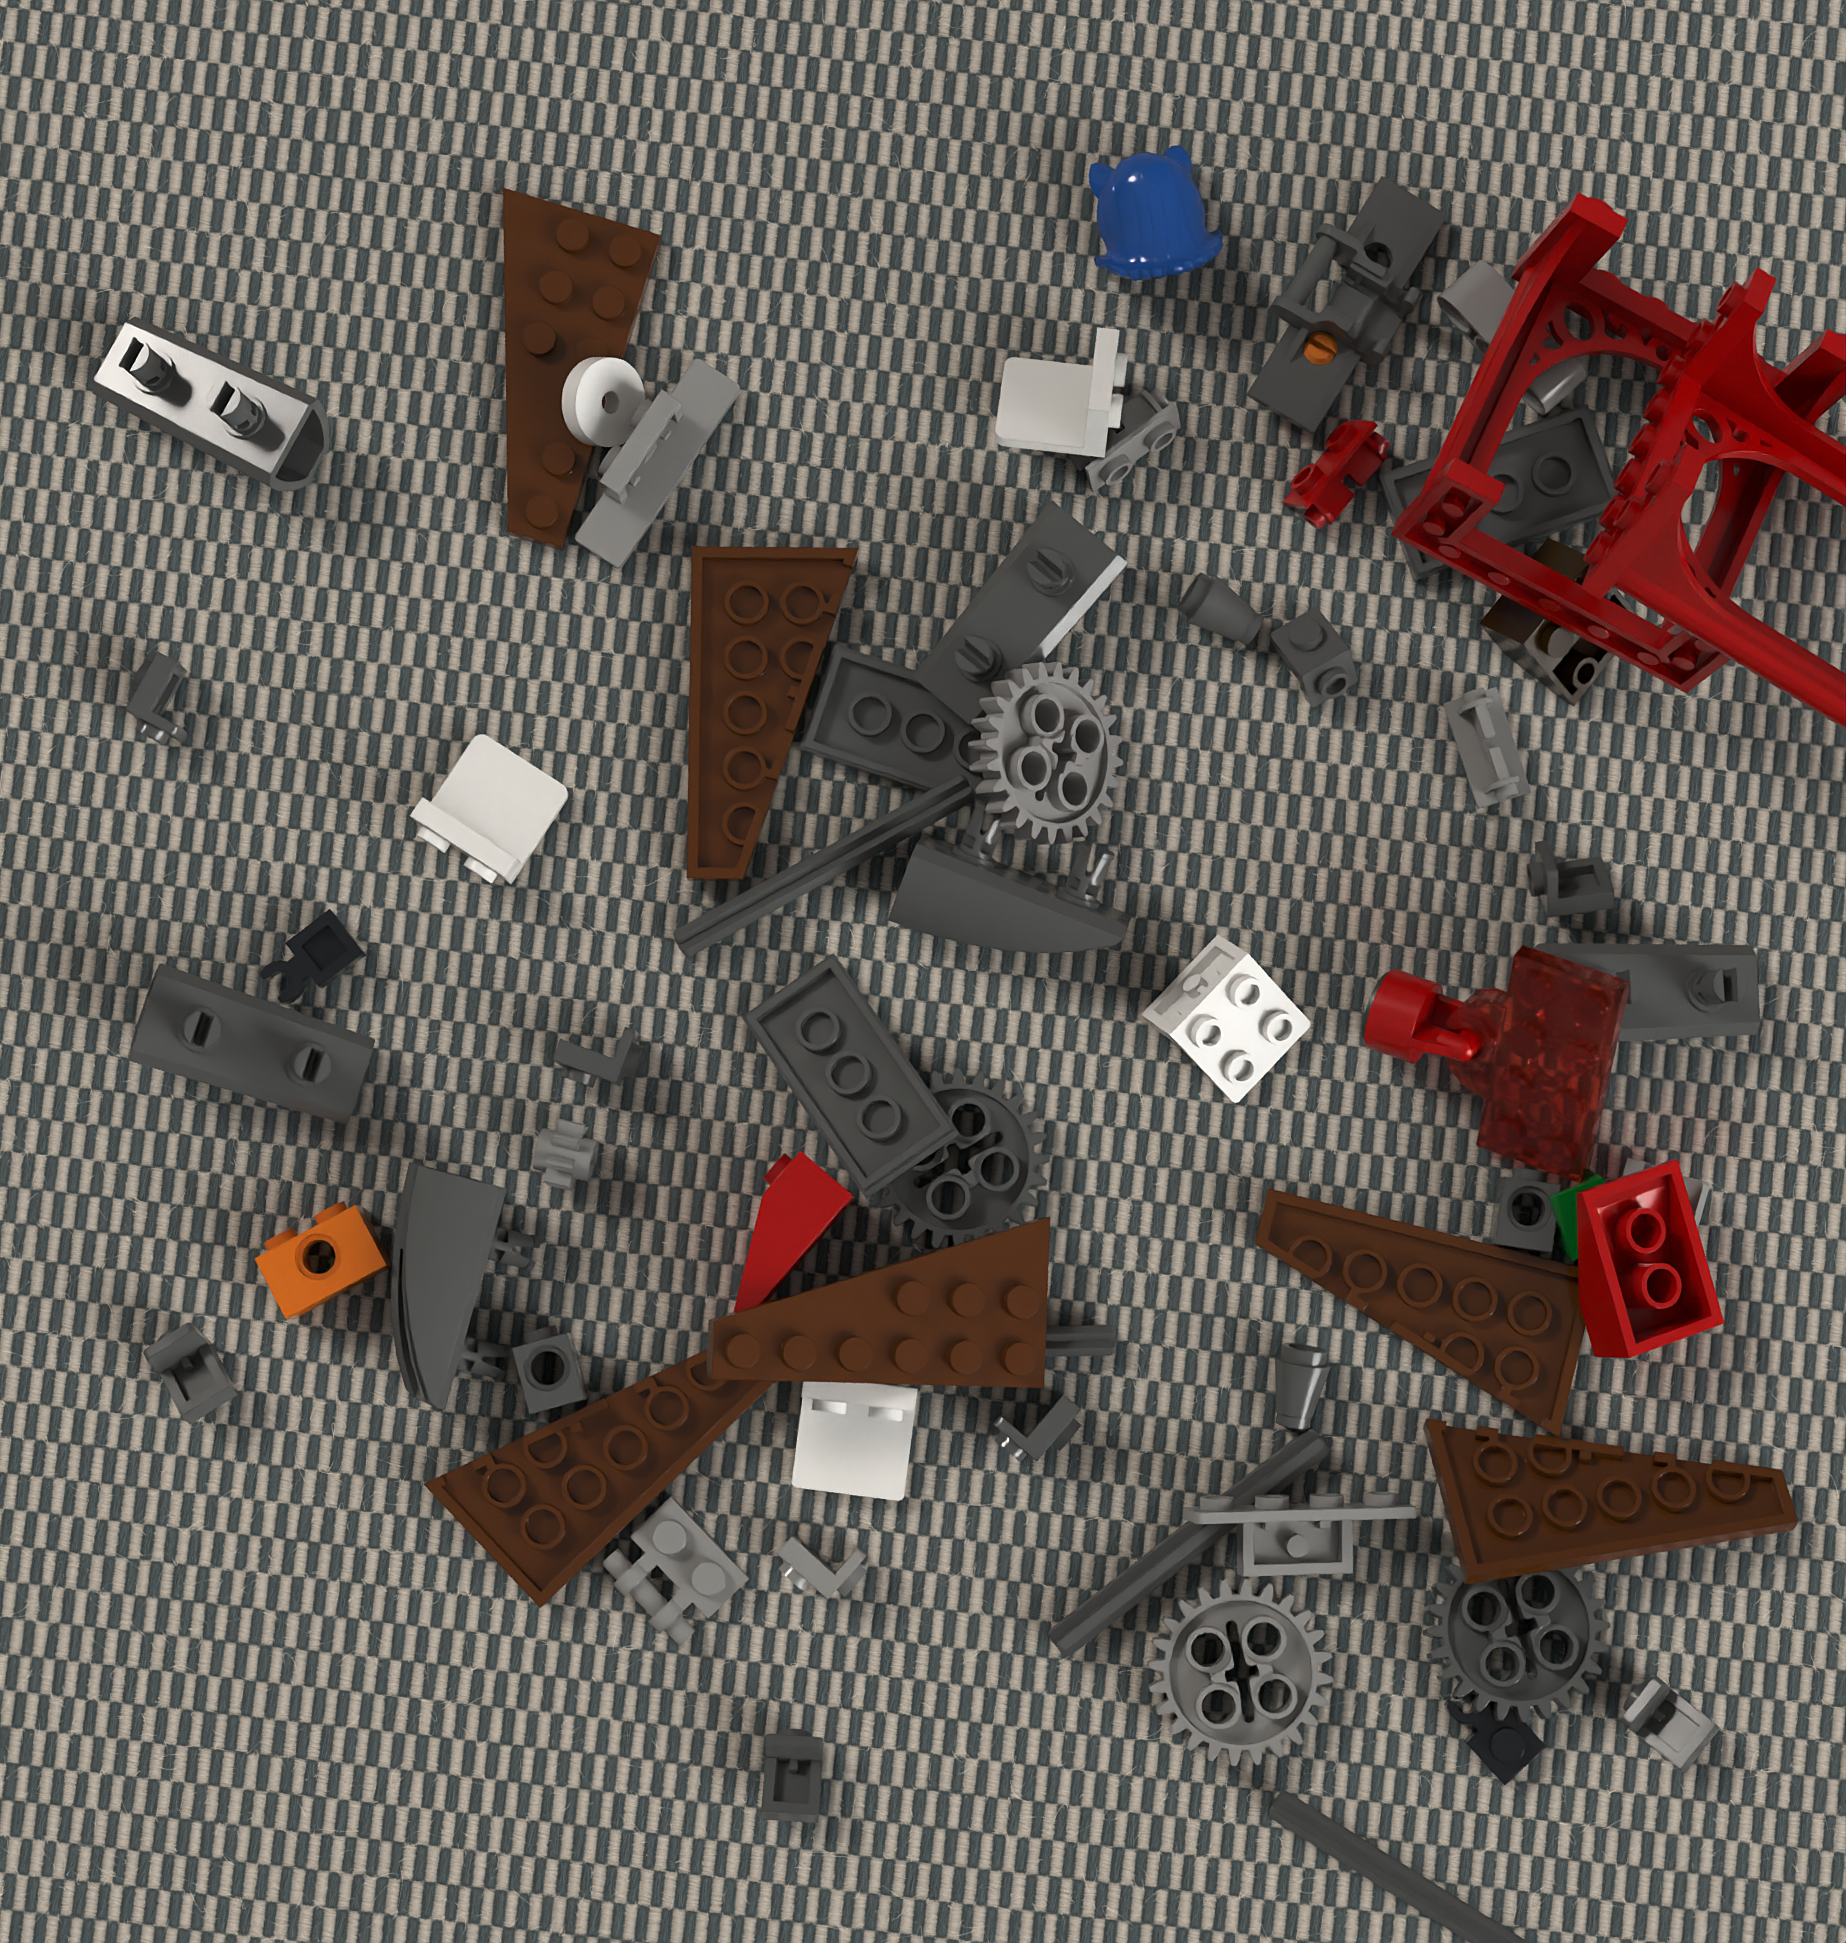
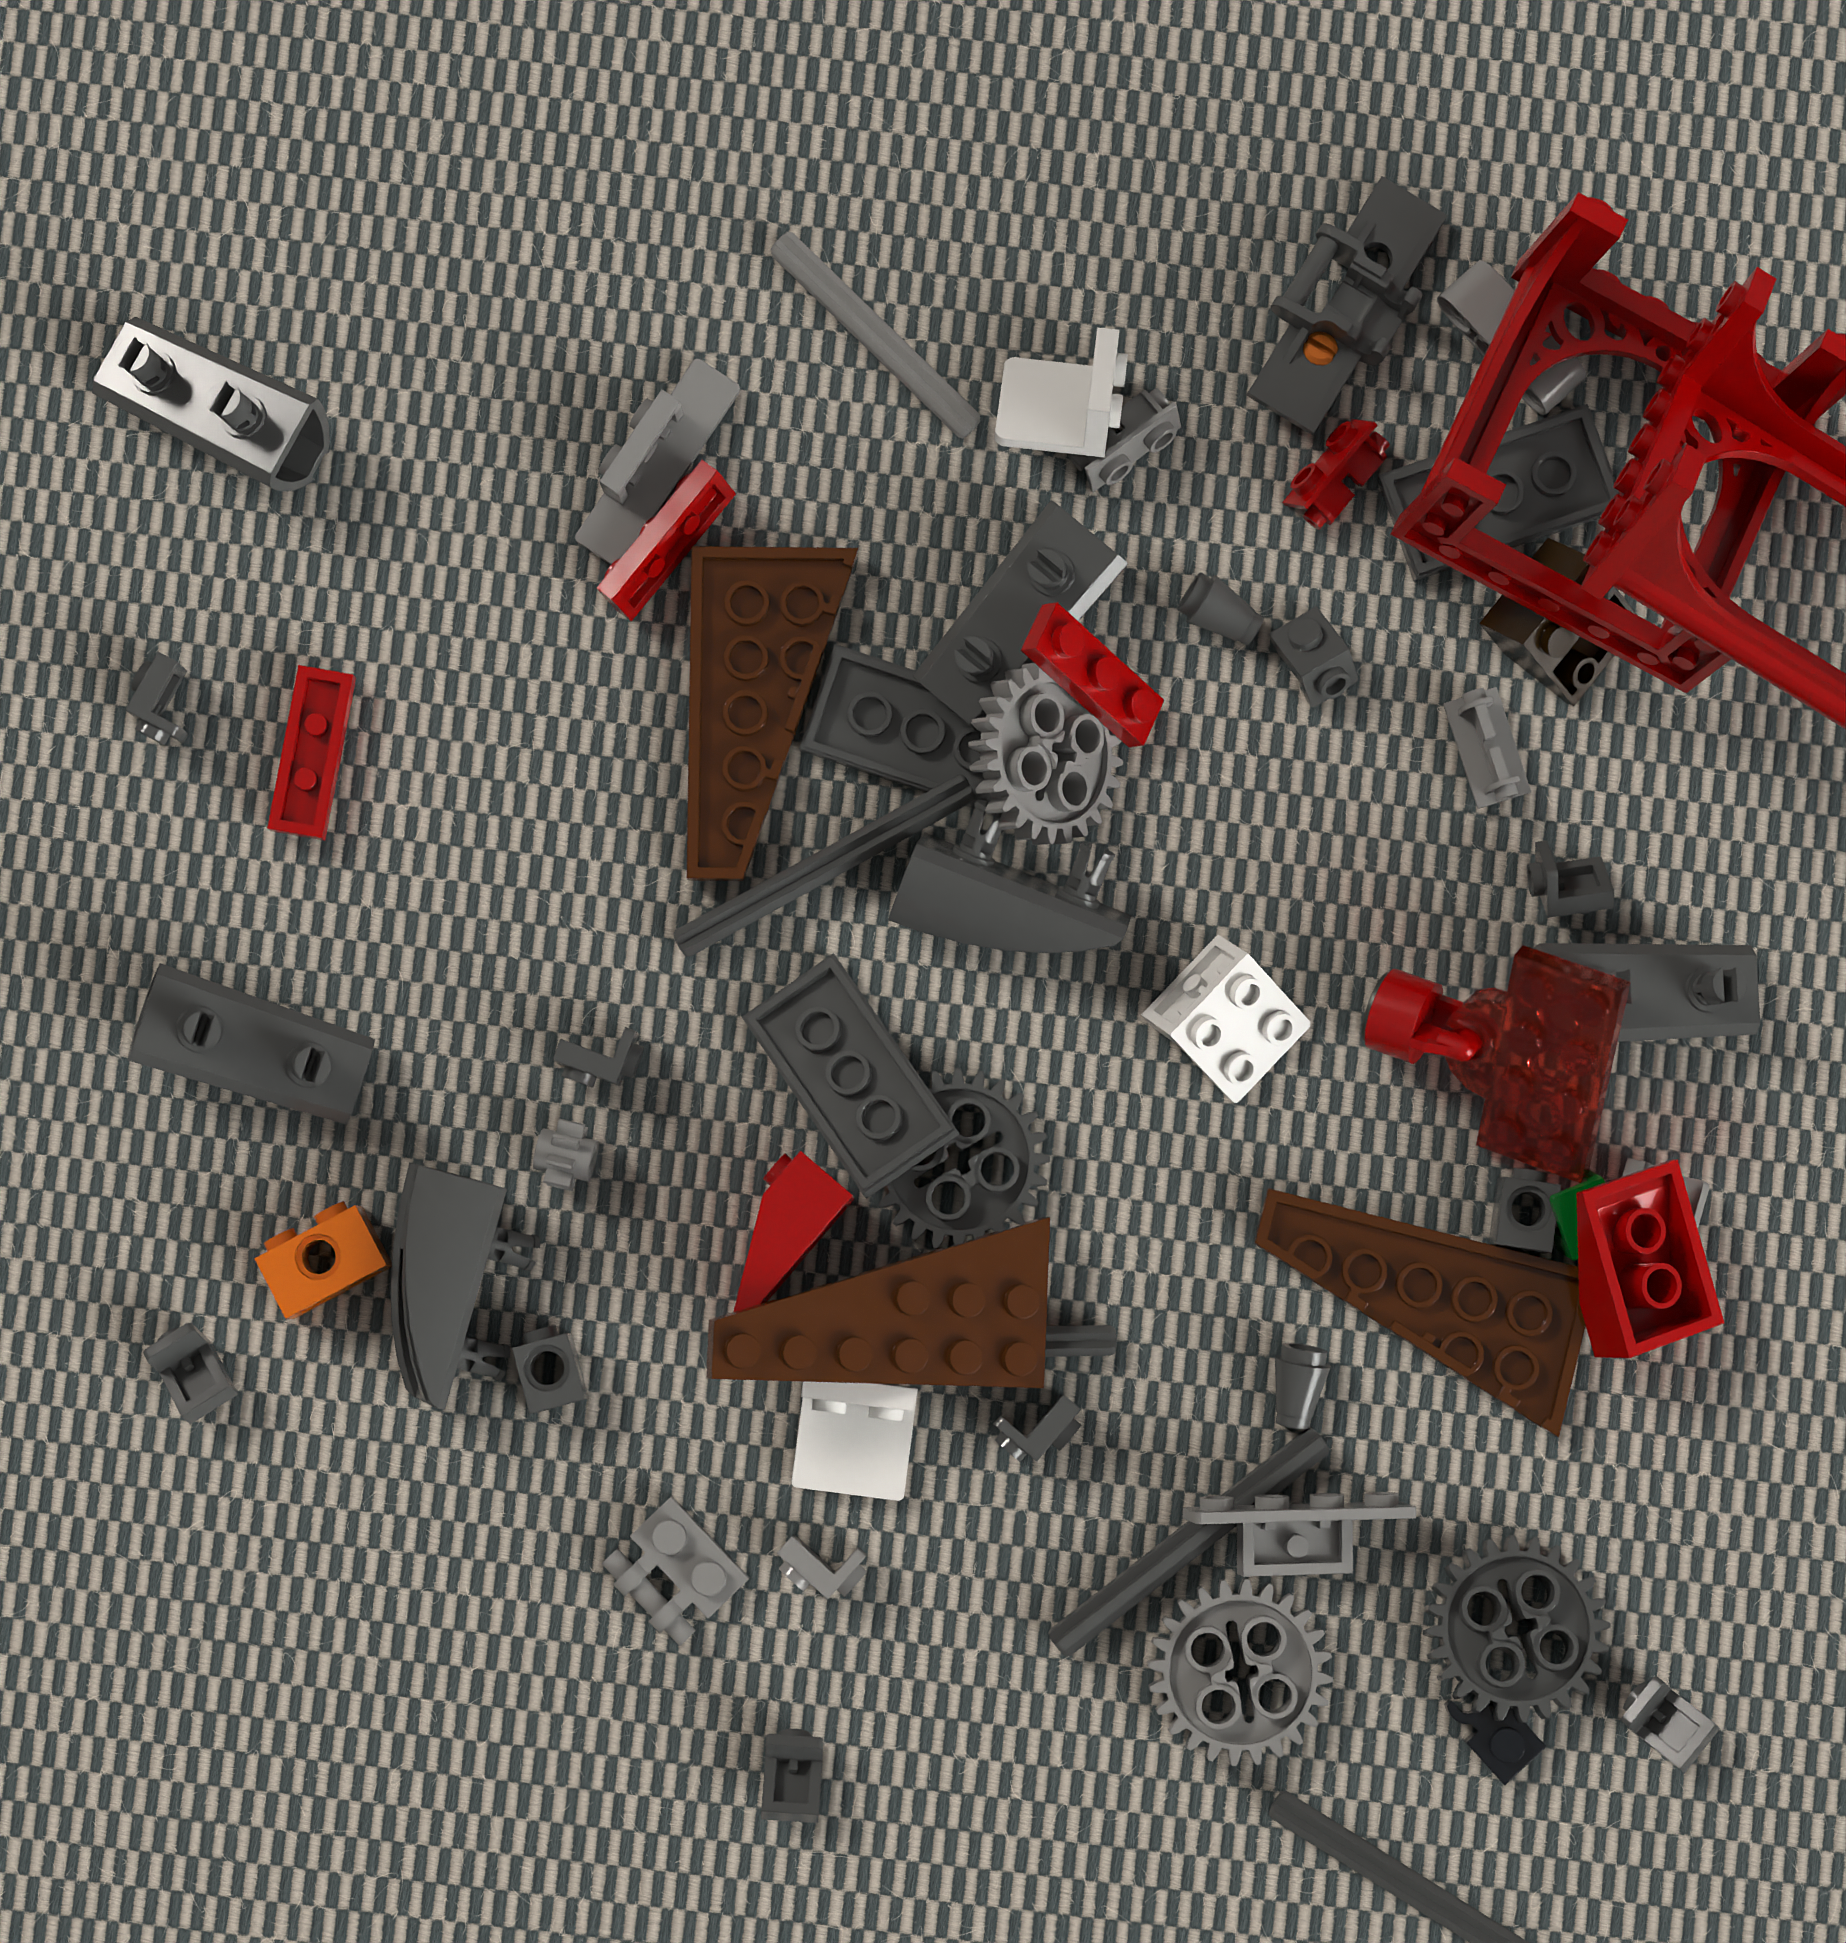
(311, 752): none -> red plate
(320, 952): black plate -> none
(491, 809): white bracket -> none
(568, 298): reddish brown wing -> none
(579, 1481): reddish brown wing -> none
(584, 395): white piece -> none
(666, 540): none -> red plate
(875, 335): none -> light grey axle
(1092, 674): none -> red plate
(1151, 216): blue hair -> none
(1575, 1502): reddish brown wing -> none

